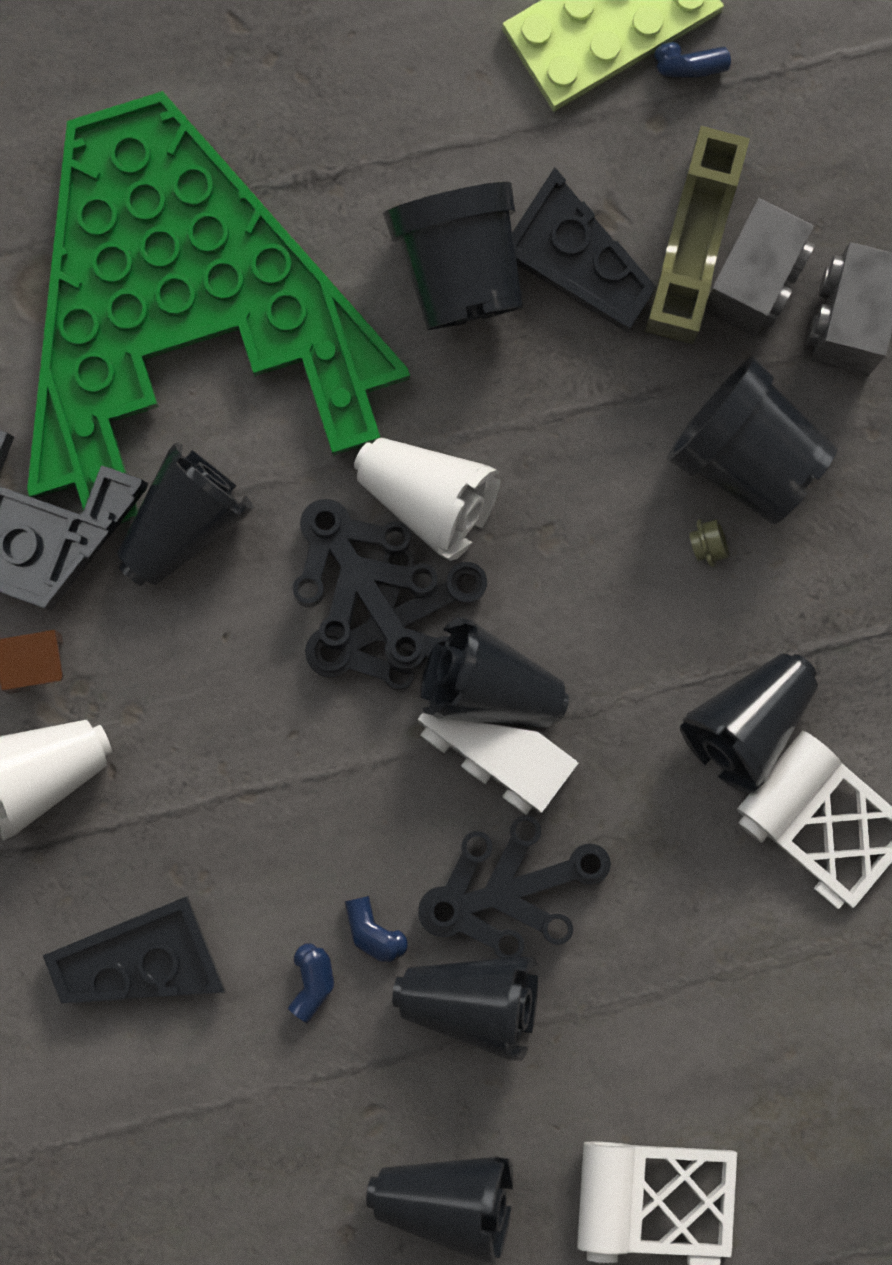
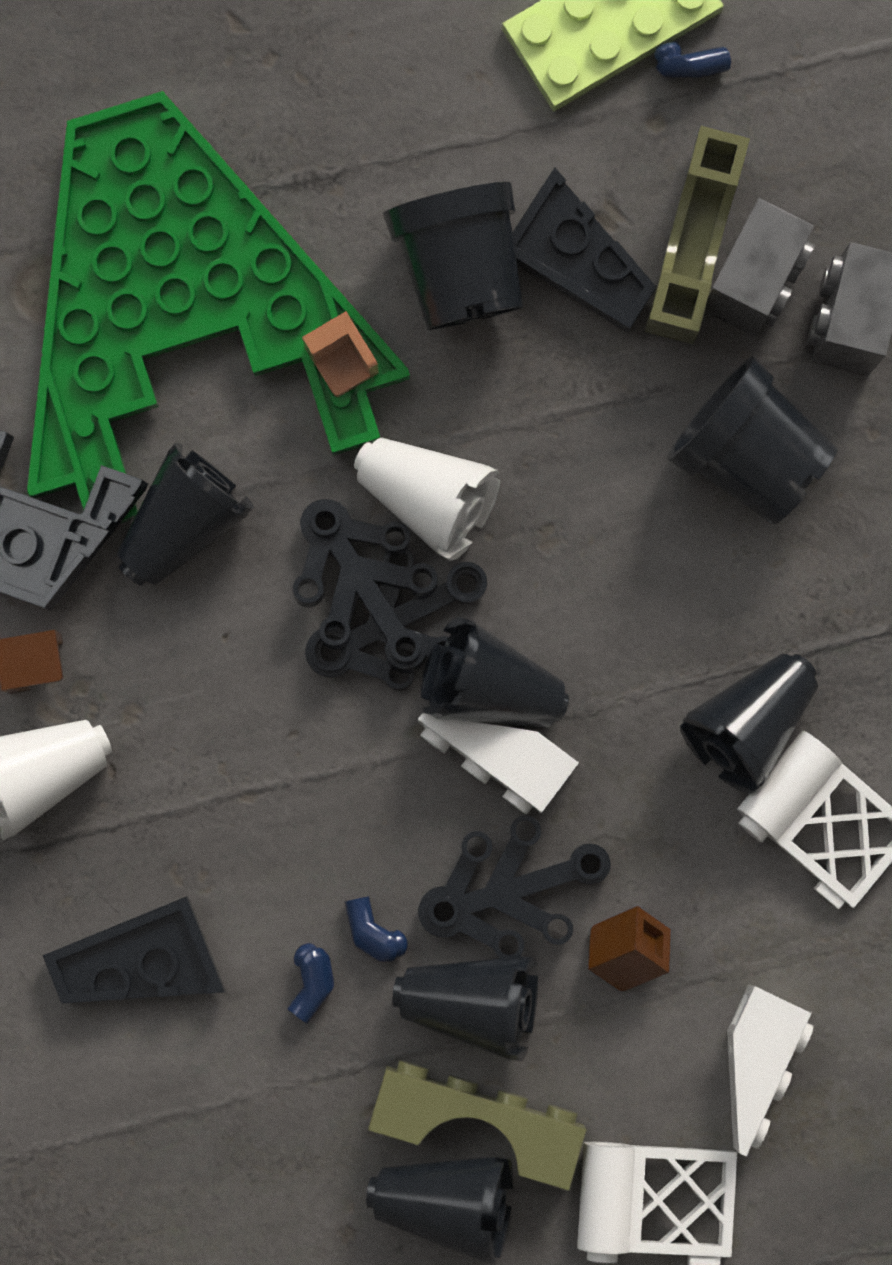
(340, 354): none -> nougat panel
(543, 1142): none -> olive arch
(629, 949): none -> reddish brown panel
(709, 542): olive plate -> none
(759, 1050): none -> white slope

